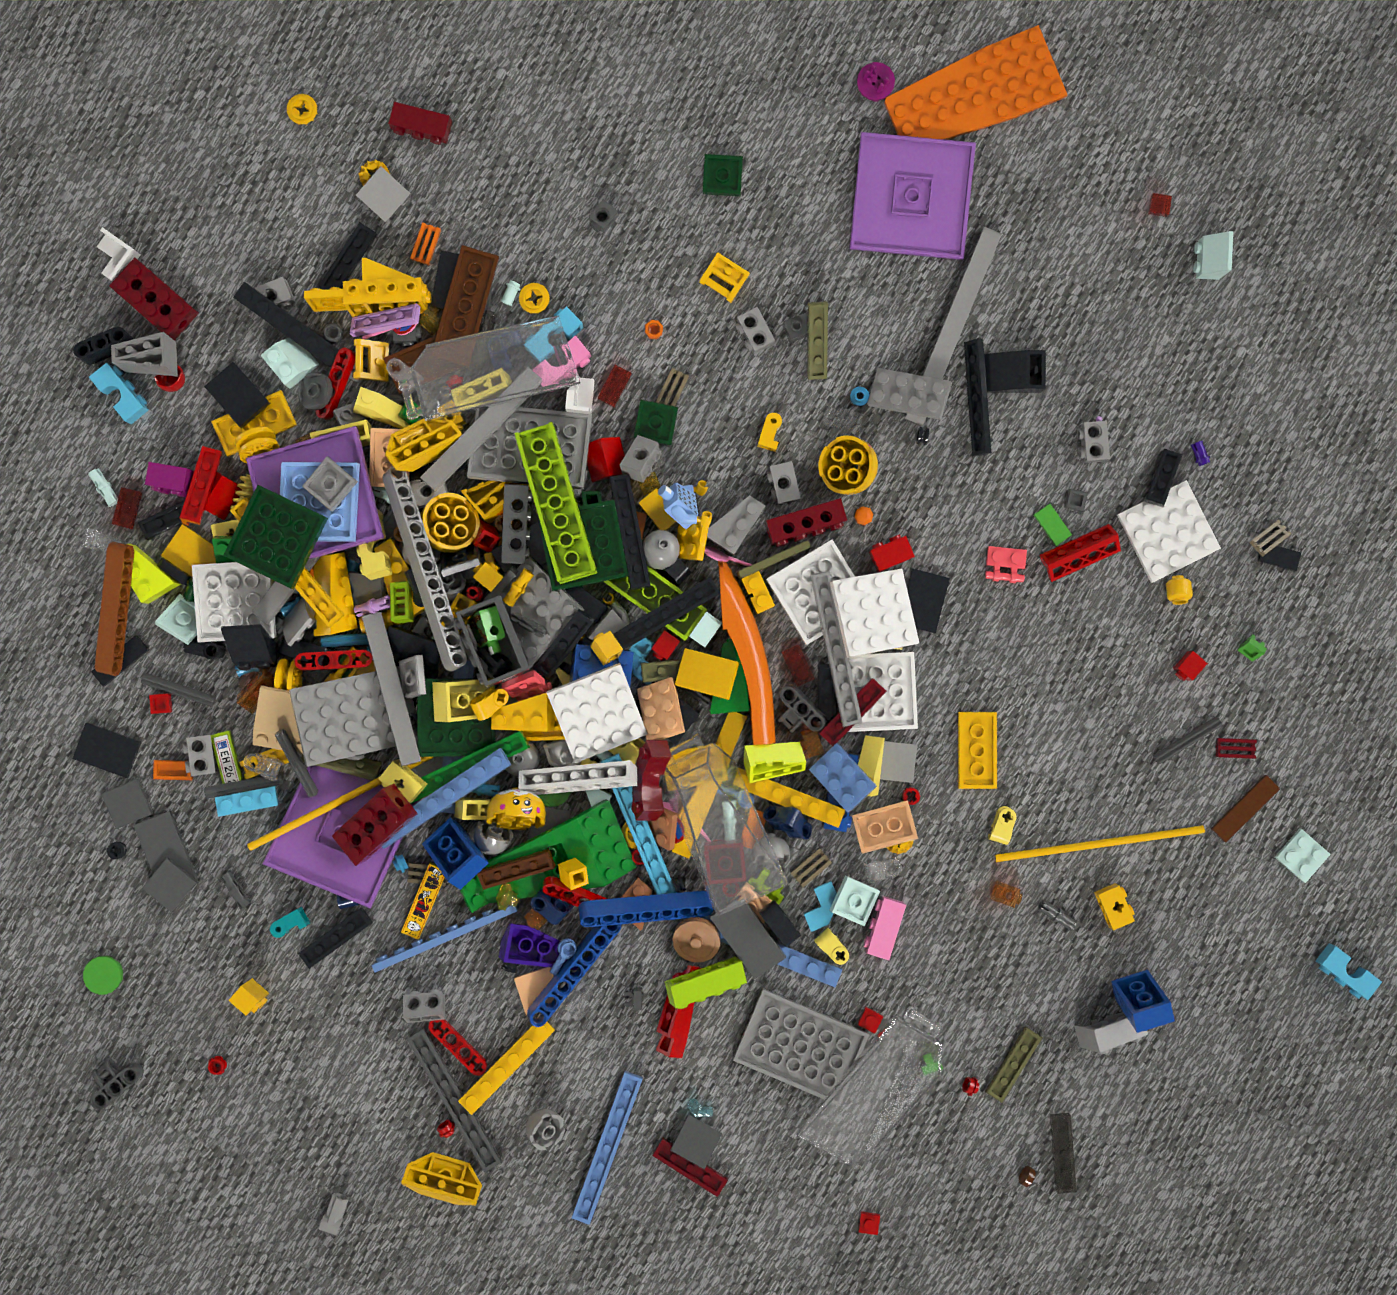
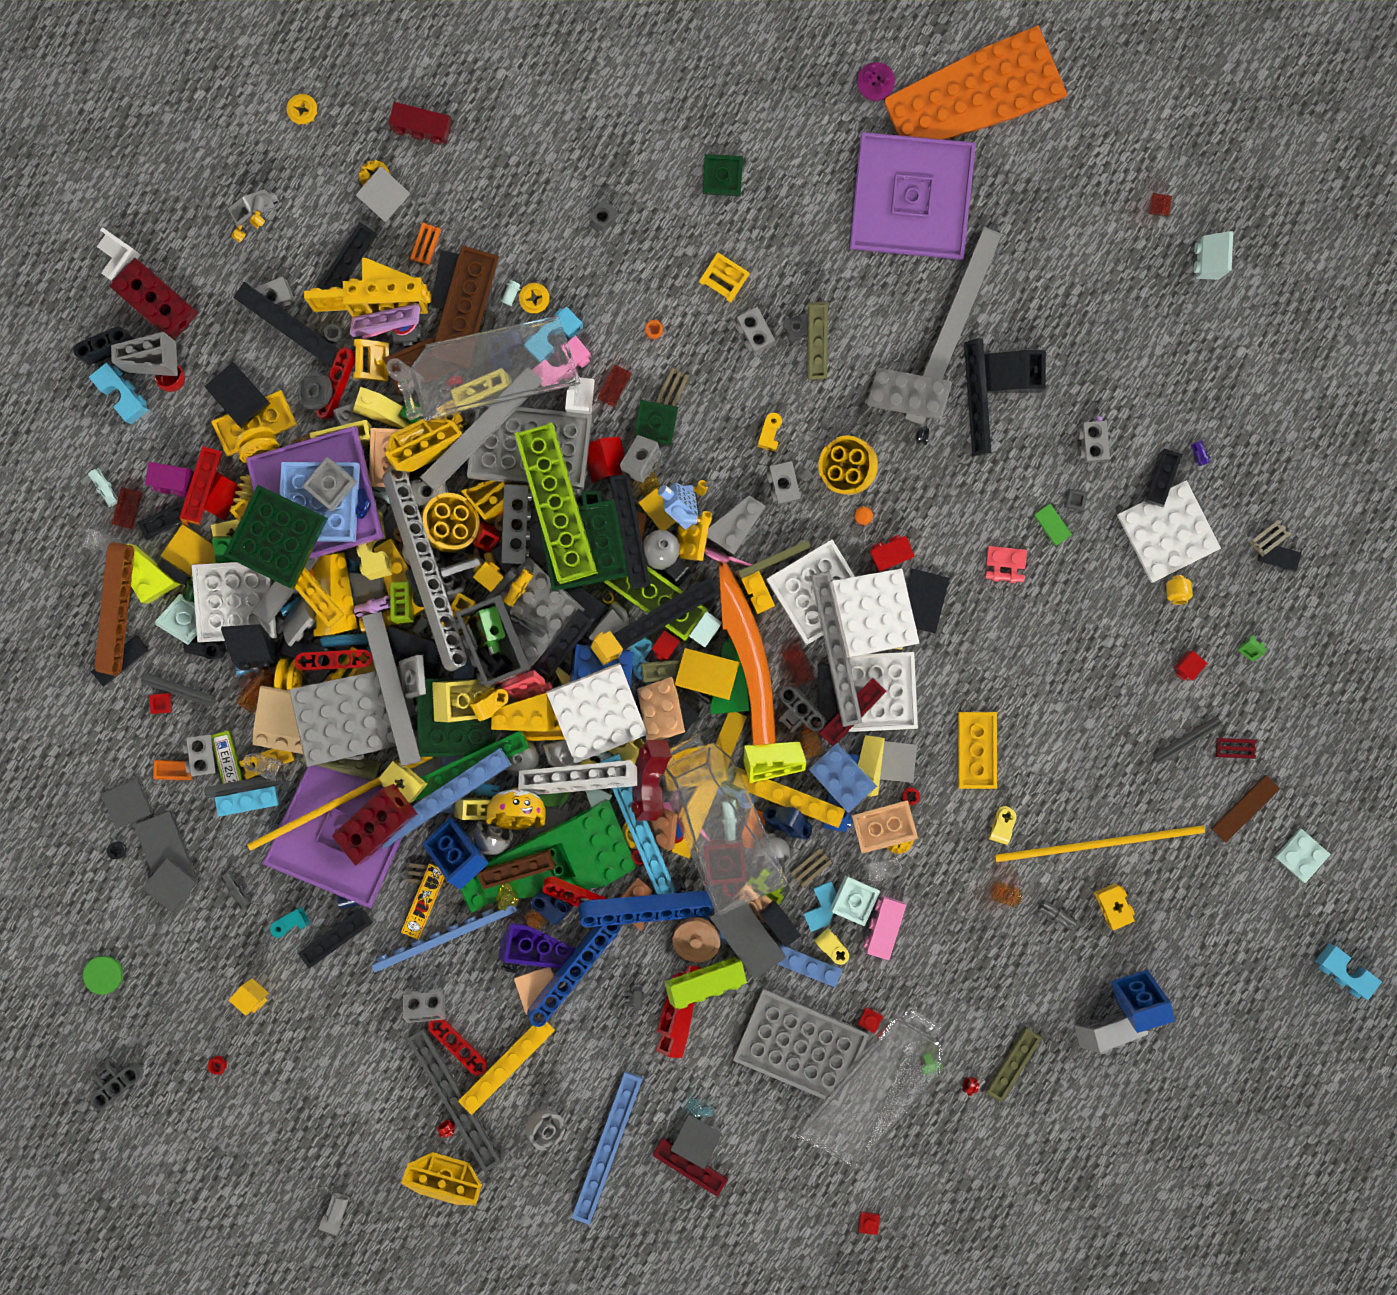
(106, 750): black tile -> none
(250, 209): none -> light grey torso
(289, 361): light aqua slope -> none
(296, 763): dark grey axle -> none
(363, 505): none -> clear blue arm
(400, 863): dark azure plate -> none
(430, 321): clear yellow tile -> none
(471, 590): red pin -> none
(566, 949): medium blue plate -> none
(573, 873): yellow brick -> none
(833, 510): dark red brick -> none
(859, 402): dark azure plate -> none
(1027, 1176): reddish brown tile -> none
(1063, 1153): clear smoke plate -> none
(1081, 548): red fence -> none

